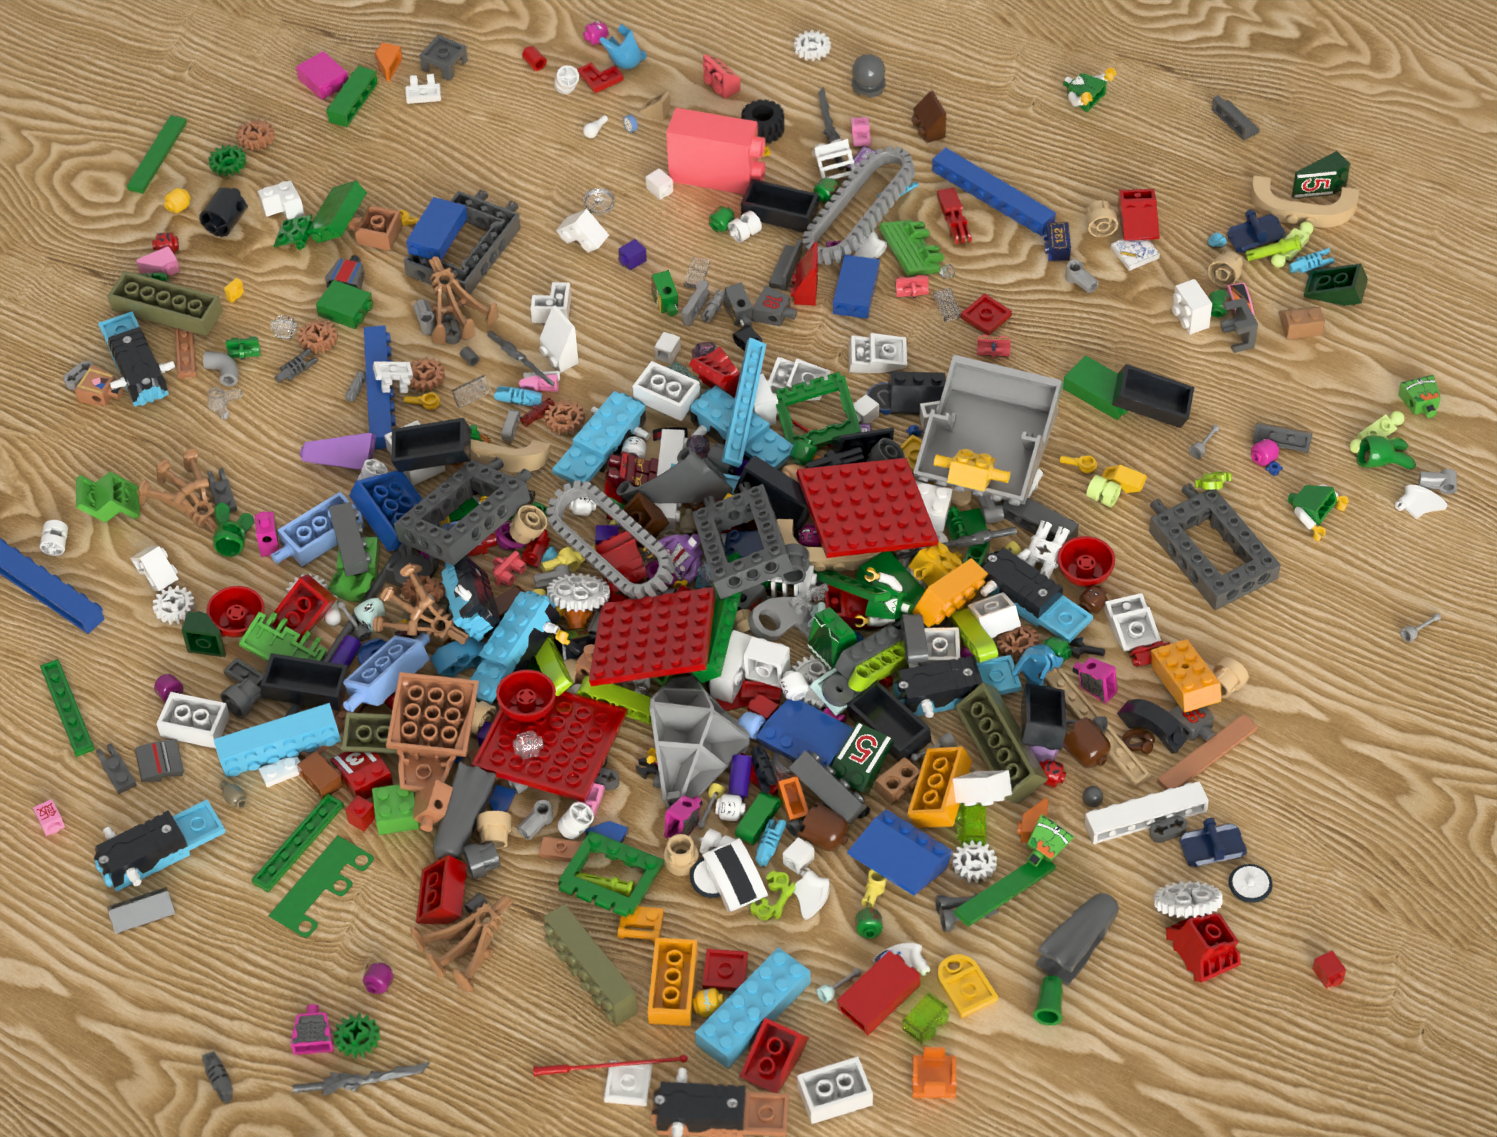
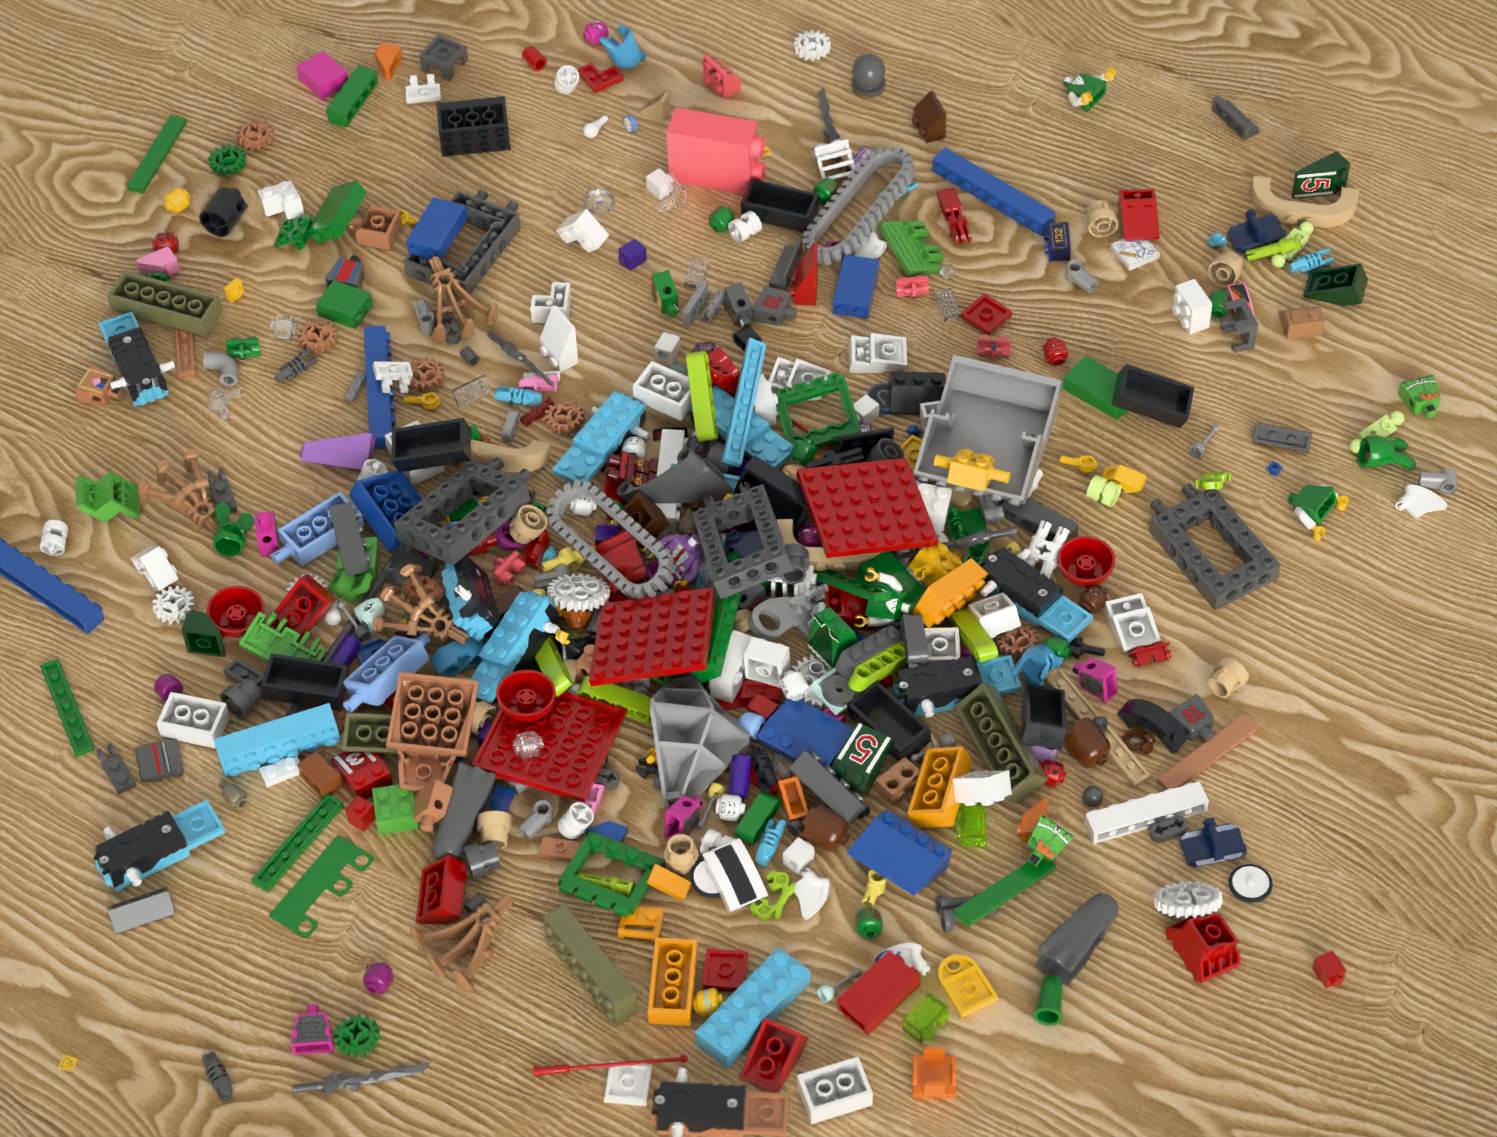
(49, 817): bright pink brick -> none
(67, 1063): none -> yellow sticker
(75, 375): light grey beam -> none
(473, 126): none -> black brick
(668, 882): none -> light orange tile
(675, 189): none -> clear axle
(702, 396): none -> lime beam
(768, 117): black tyre -> none
(860, 132): bright pink slope -> none
(974, 861): white gear -> none
(1055, 351): none -> red head
(1186, 675): light orange brick -> none
(1264, 452): dark pink head -> none
(1410, 633): light grey hinge -> none

